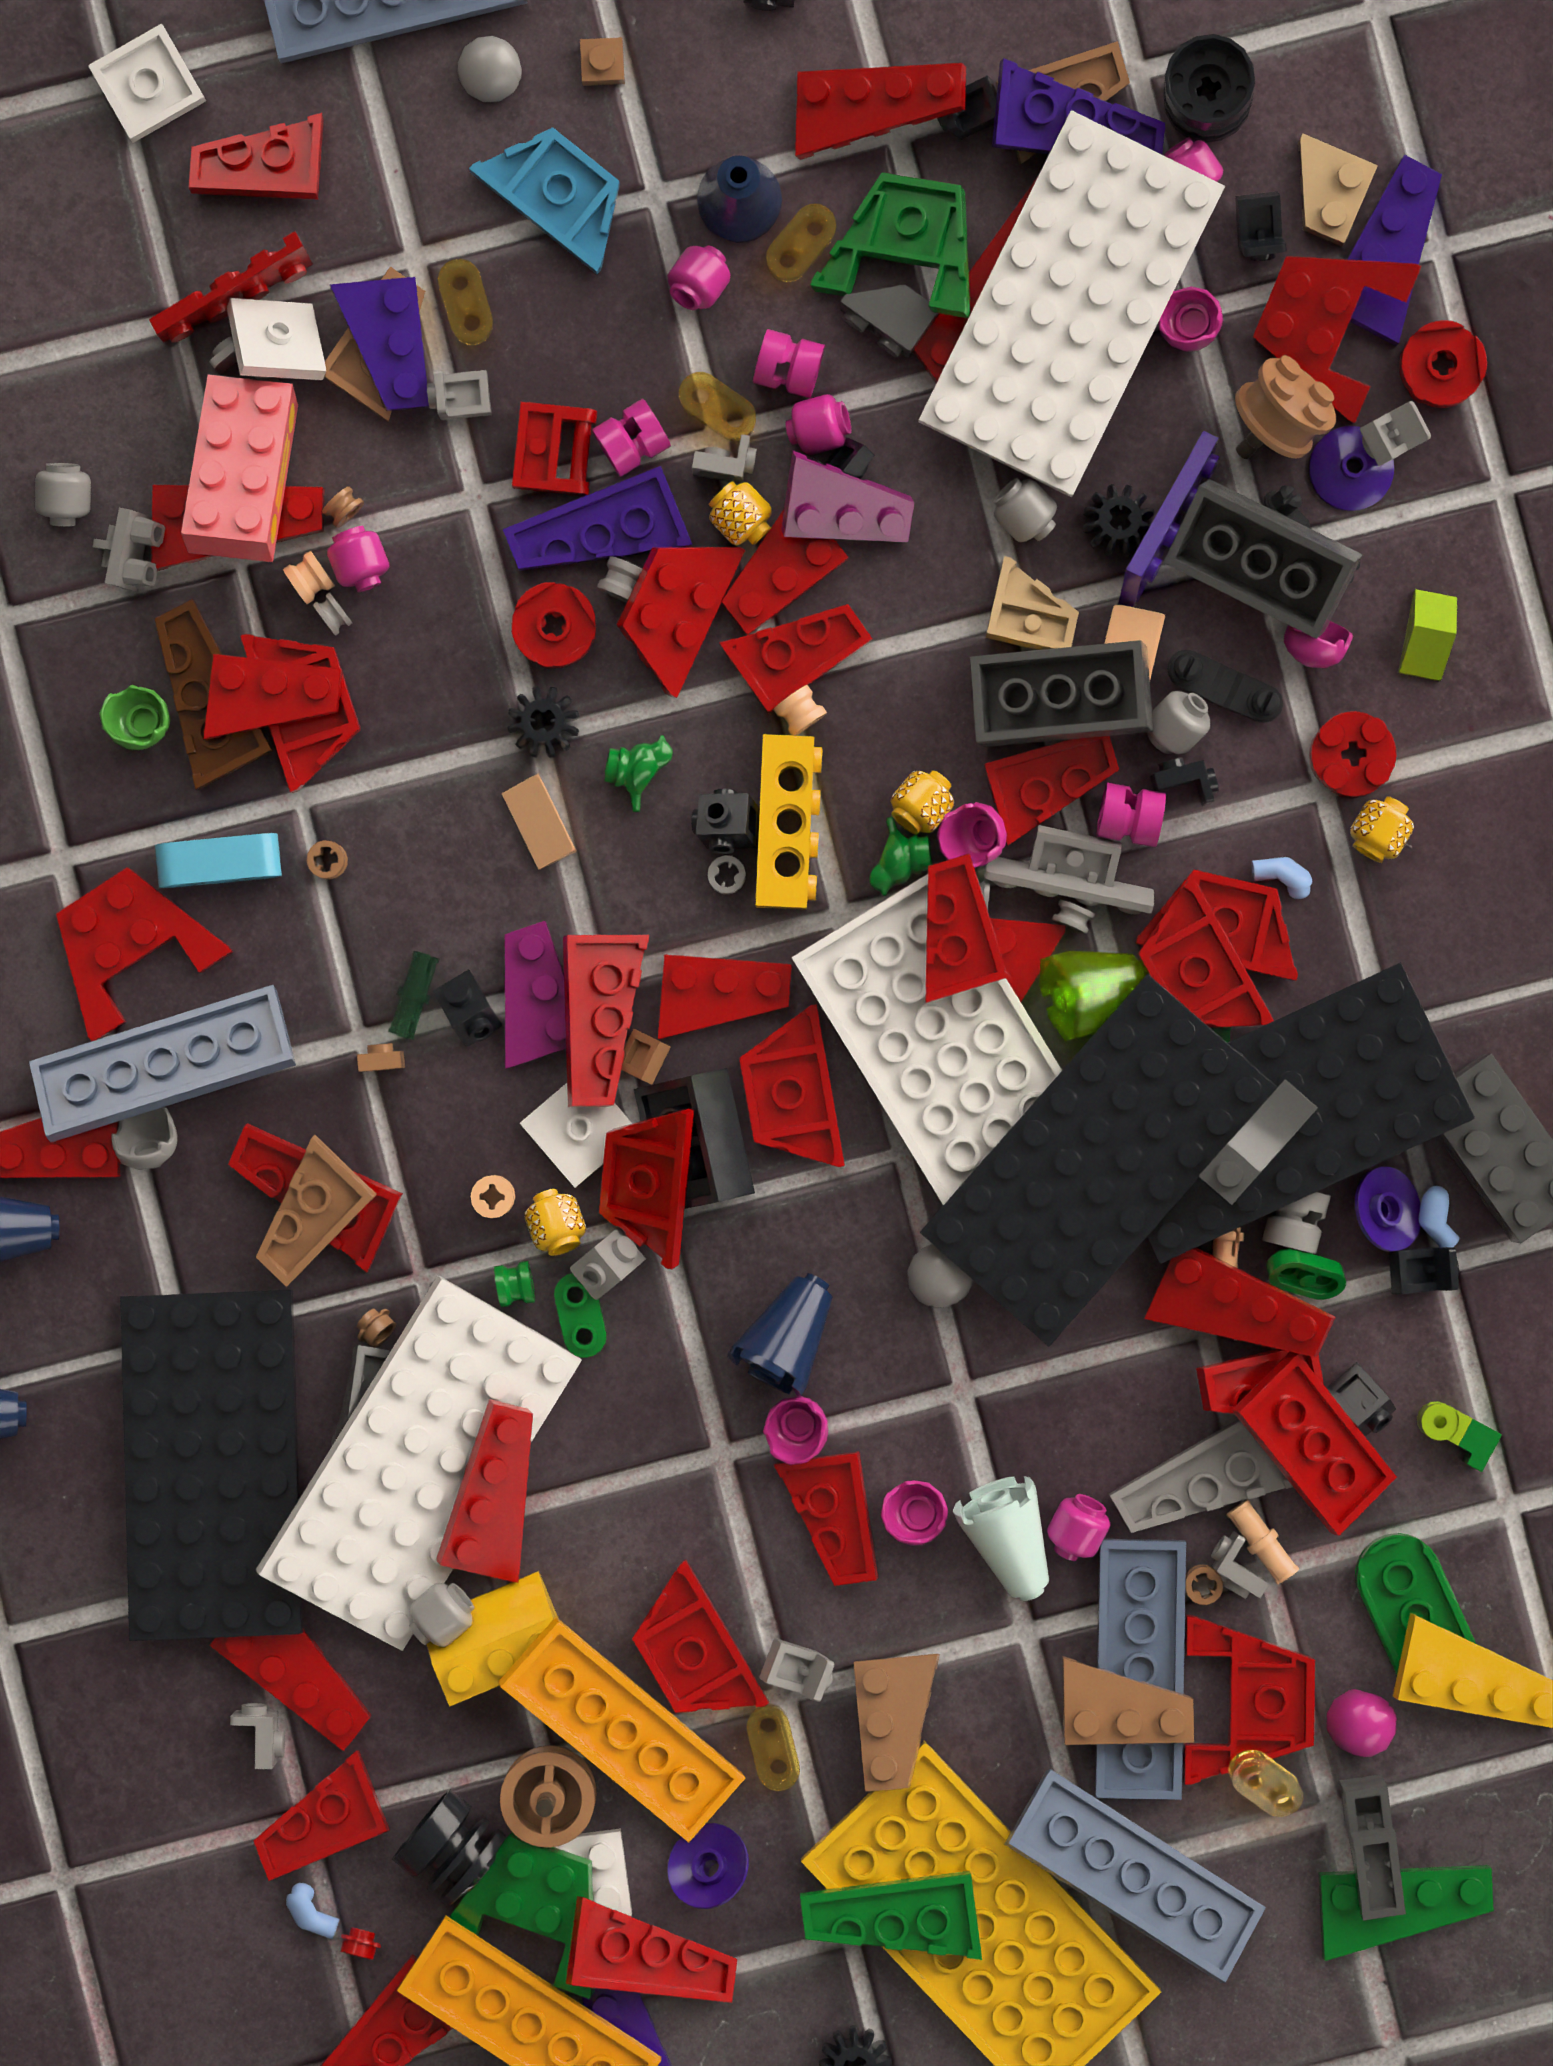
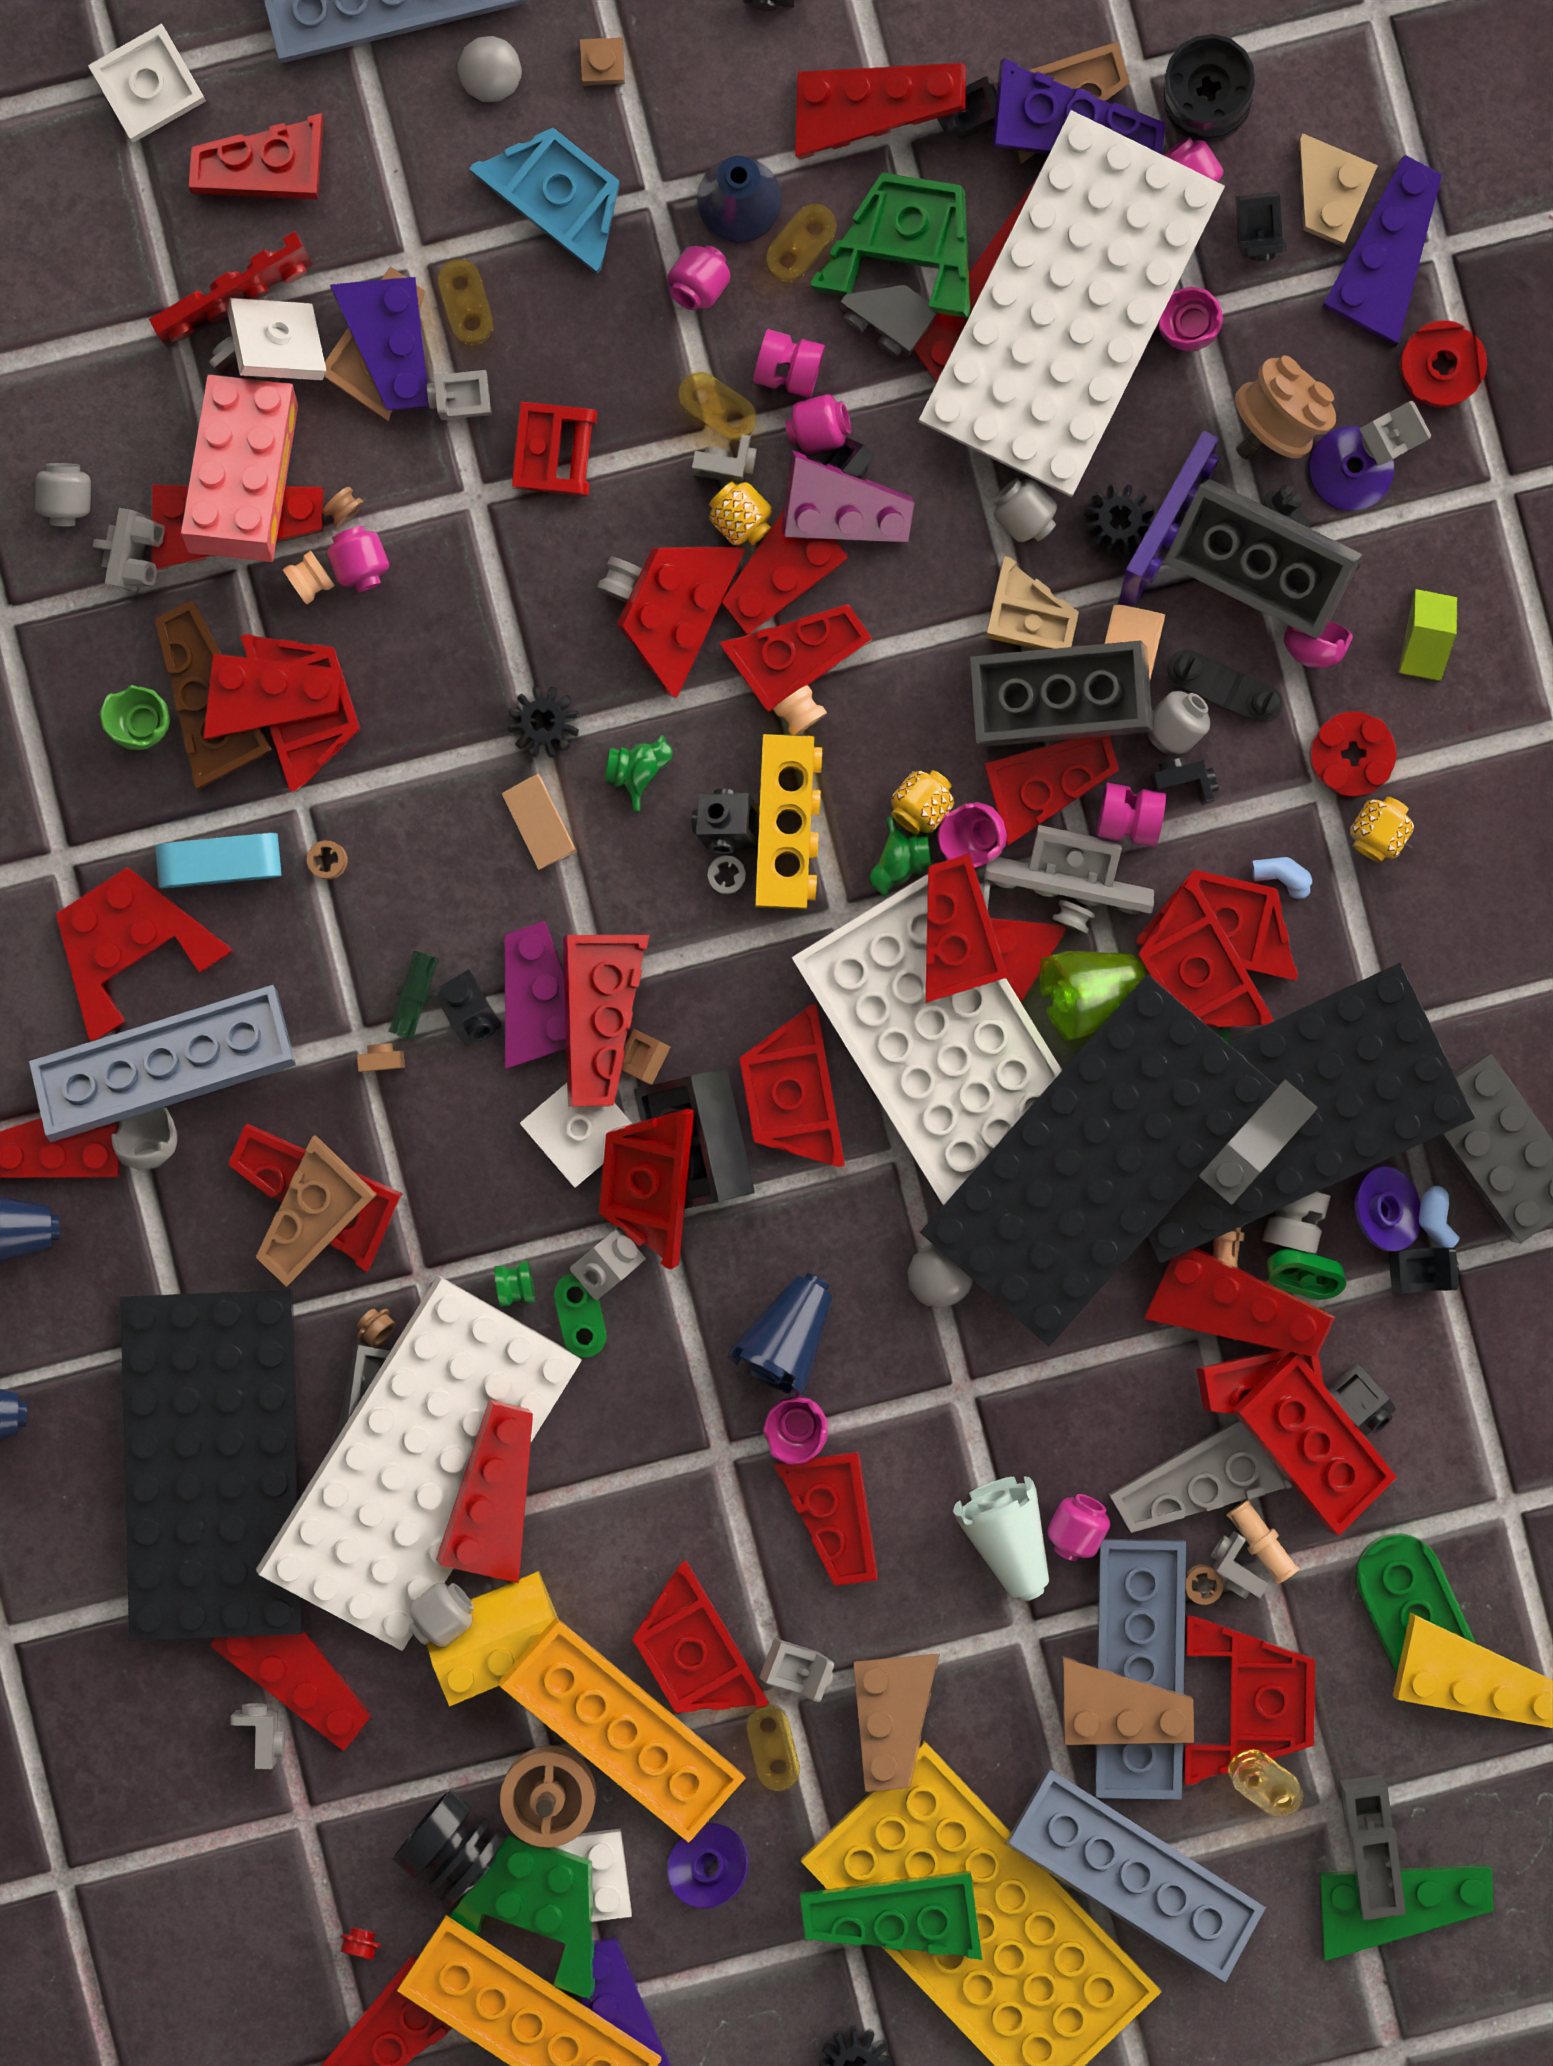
(305, 1914): light blue arm -> none
(325, 1822): red wing -> none
(332, 613): light grey bush -> none
(500, 1196): light nougat wheel -> none
(555, 1222): yellow head -> none
(559, 601): red plate -> none
(606, 523): dark purple wing -> none
(617, 445): dark pink wheel -> none
(633, 1956): red wing -> none
(717, 991): red wing -> none
(914, 1512): dark pink hair -> none
(1312, 312): red wing -> none
(1361, 1723): dark pink hair -> none
(1446, 1423): leg -> none

